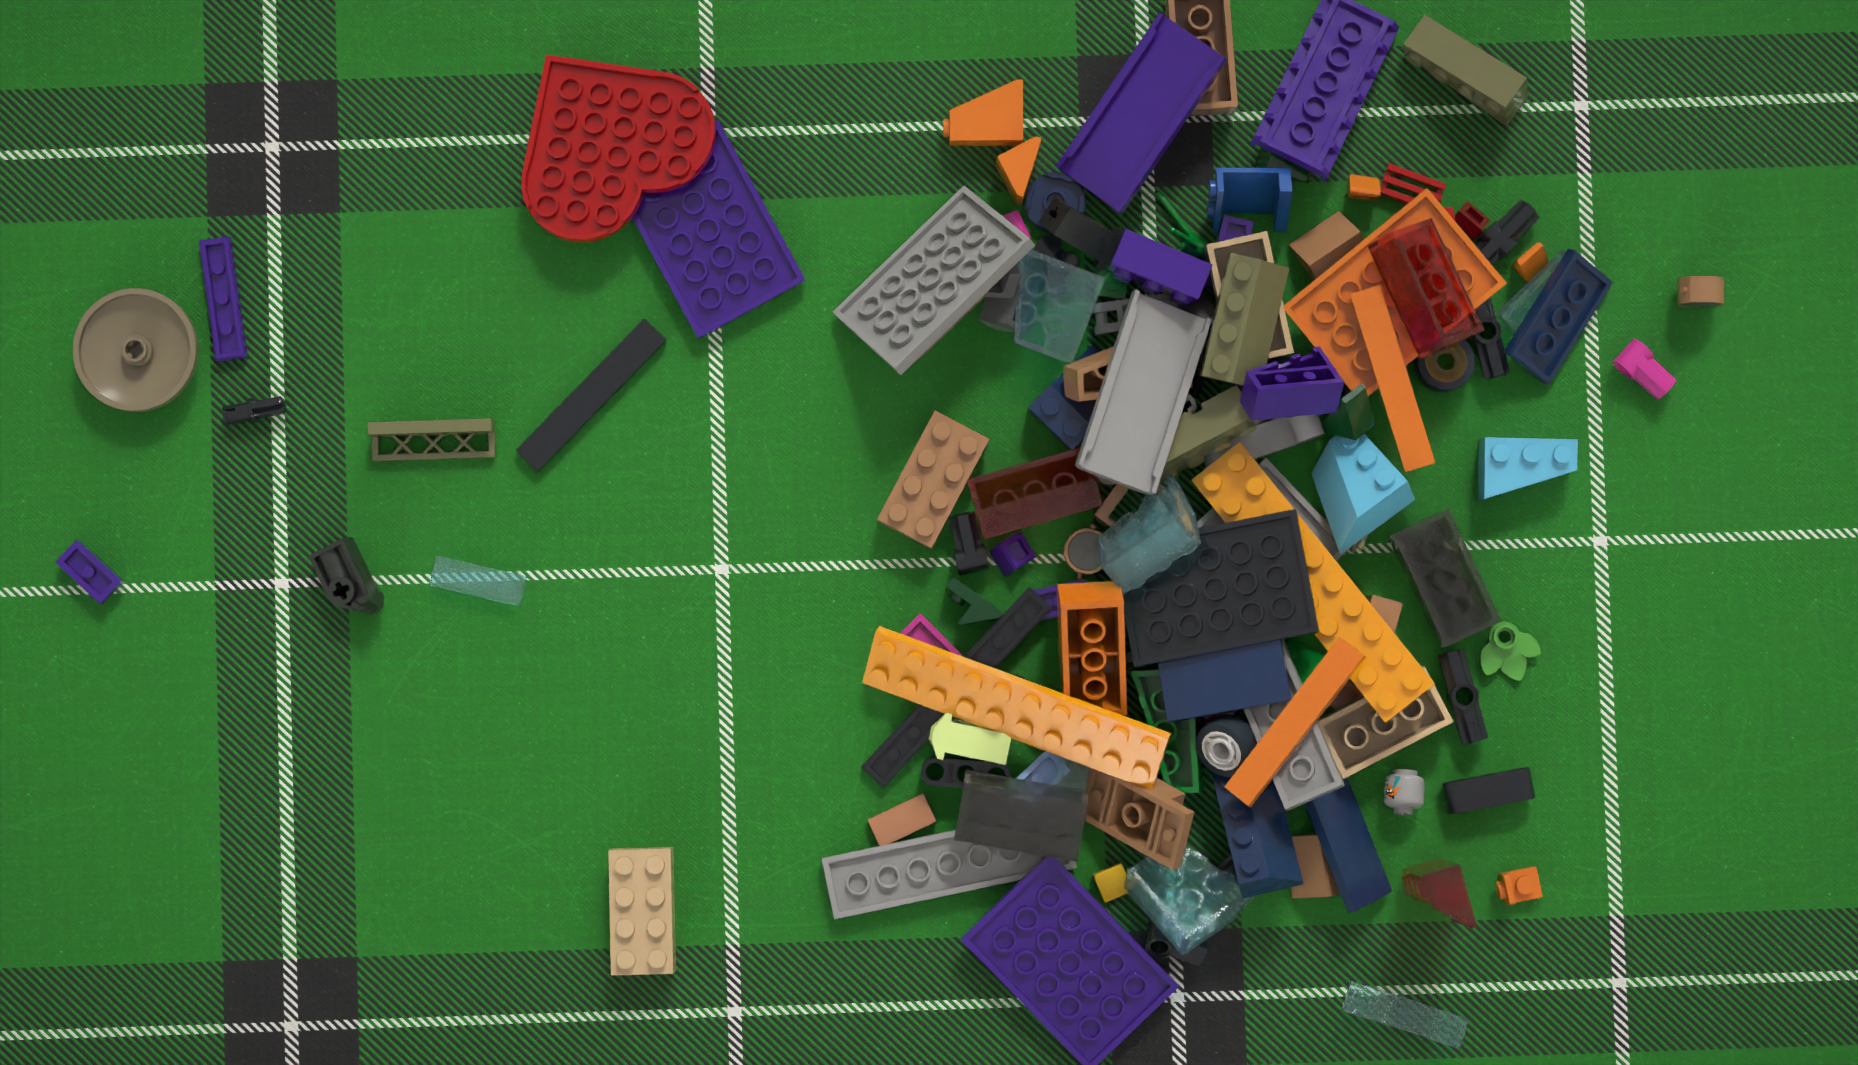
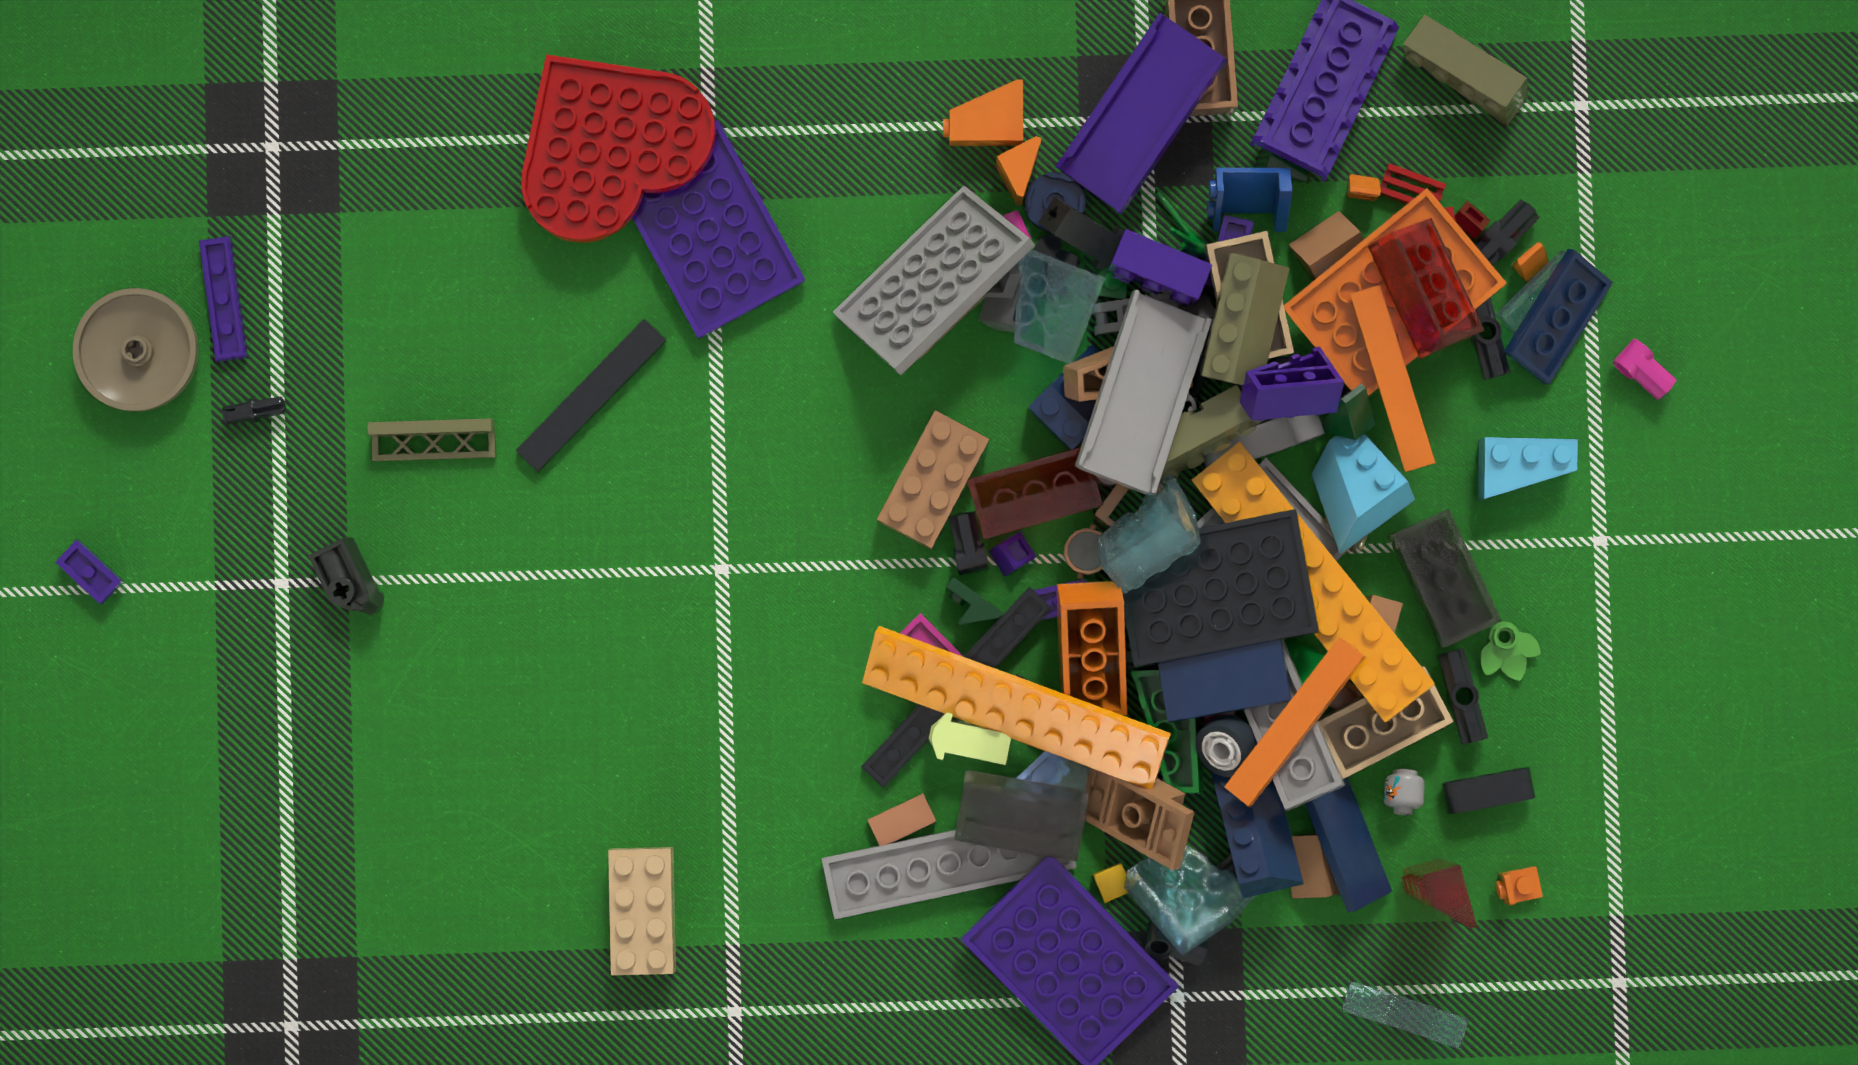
(478, 581): clear light blue plate -> none
(950, 767): black beam -> none
(1442, 380): wheel -> none
(1700, 291): medium nougat piece -> none

